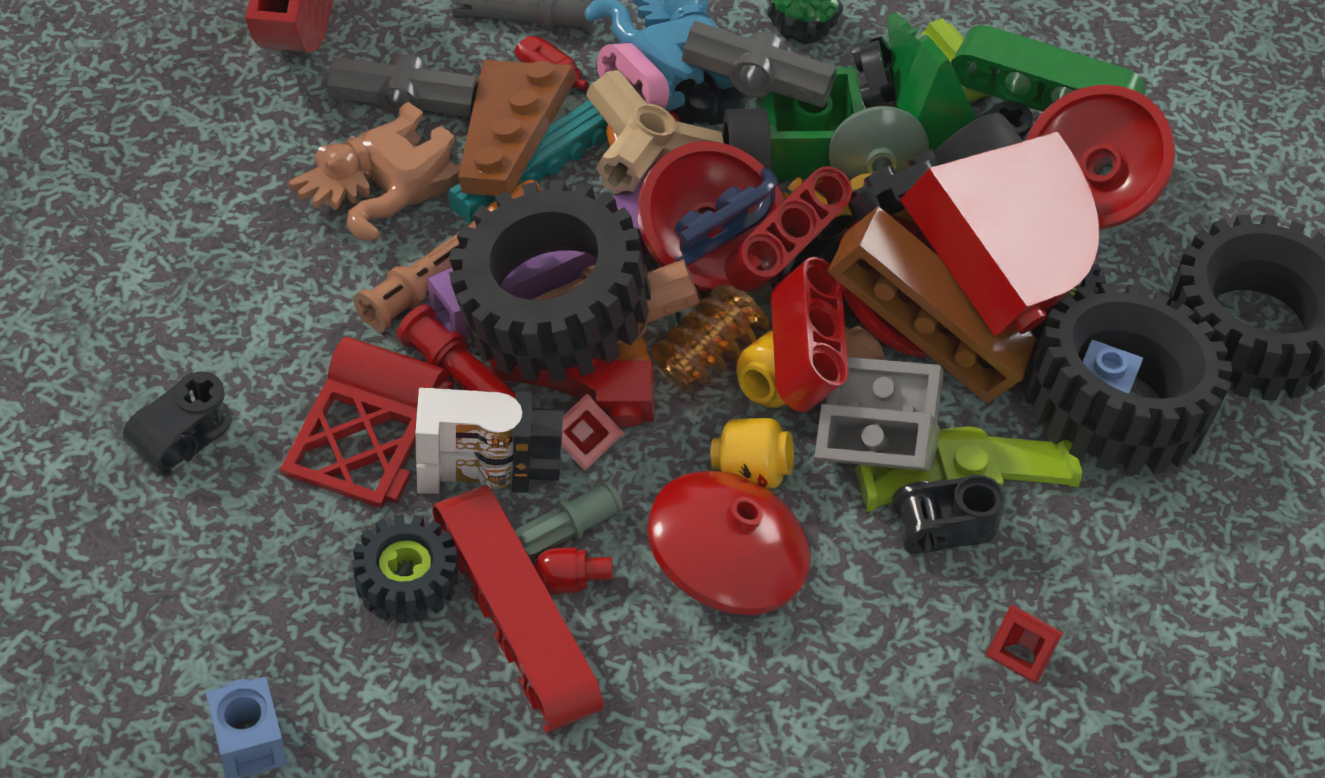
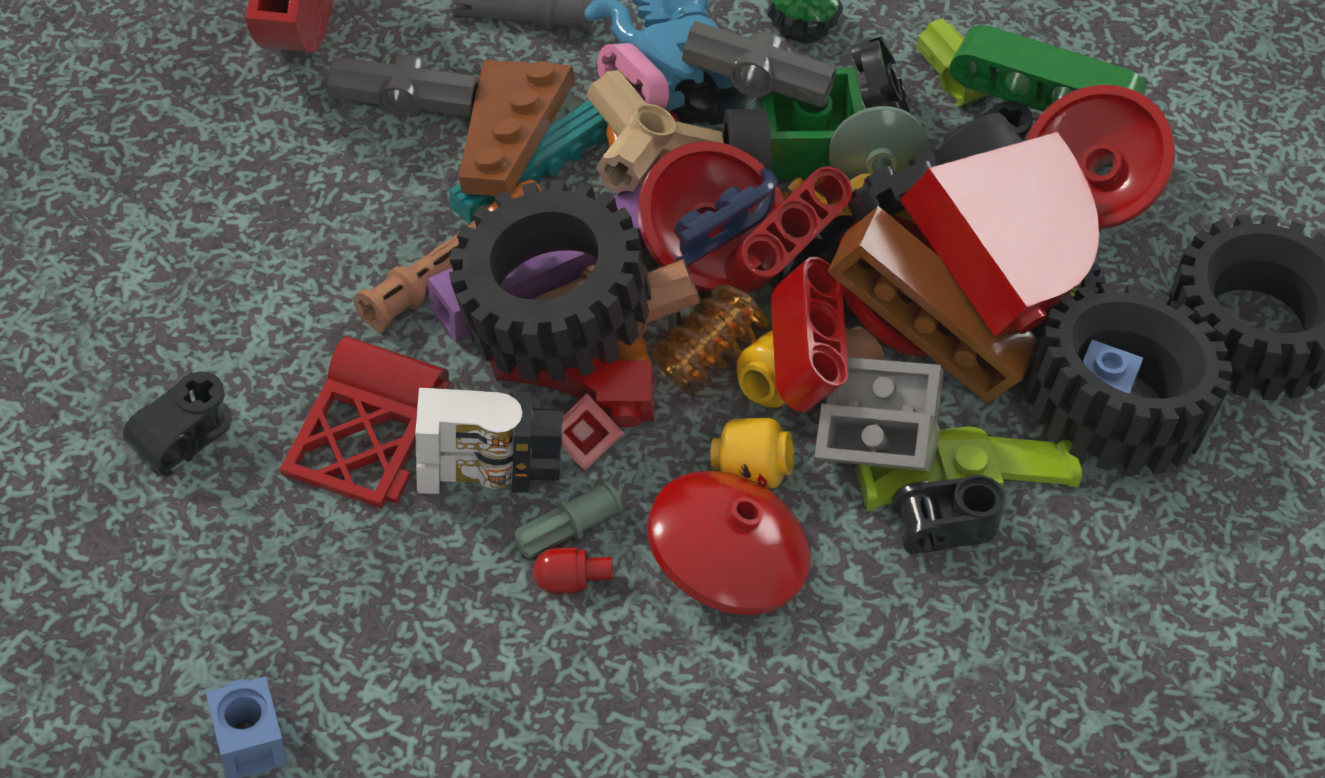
(389, 159): nougat animal -> none
(431, 578): black bush -> none
(448, 351): red pin -> none
(521, 608): red beam -> none
(537, 49): red piece -> none
(926, 82): green wedge -> none
(1031, 633): red slope -> none

